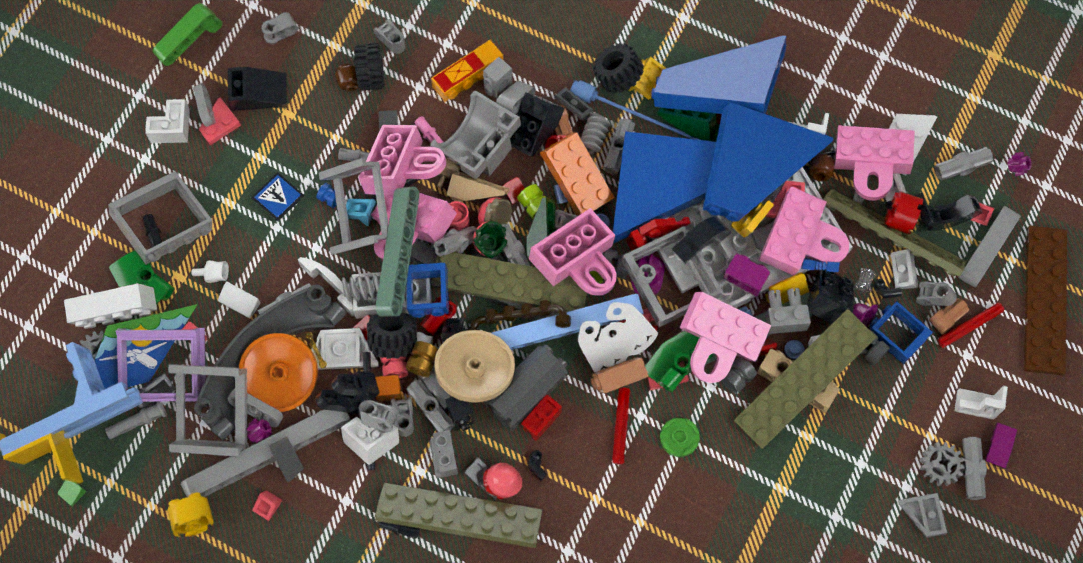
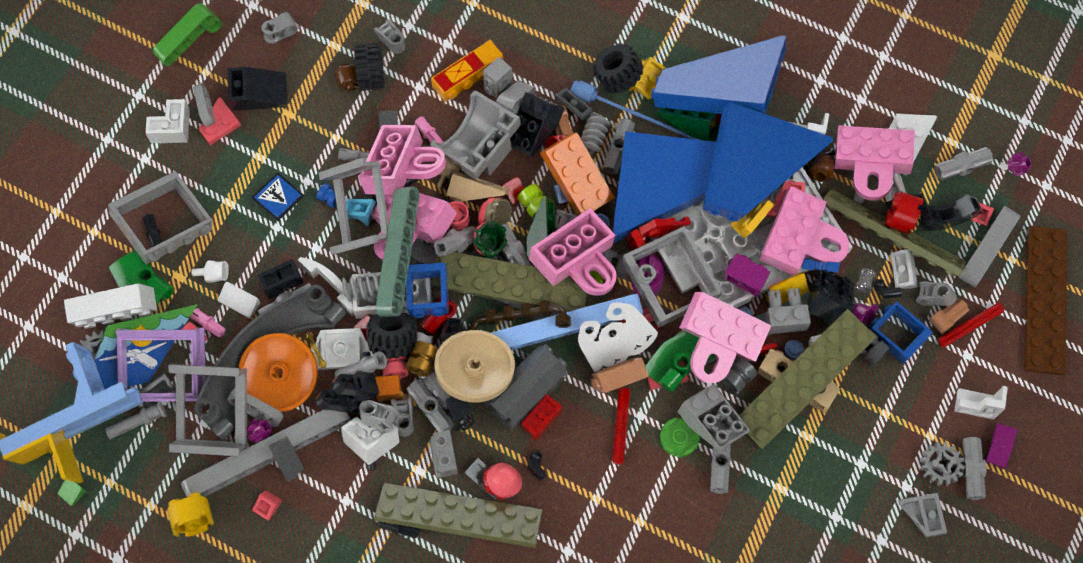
(208, 323): none -> bright pink axle
(280, 278): none -> black brick
(367, 364): none -> light grey pin
(707, 232): black arch -> none
(713, 418): none -> light grey slope
(720, 473): none -> light grey piece

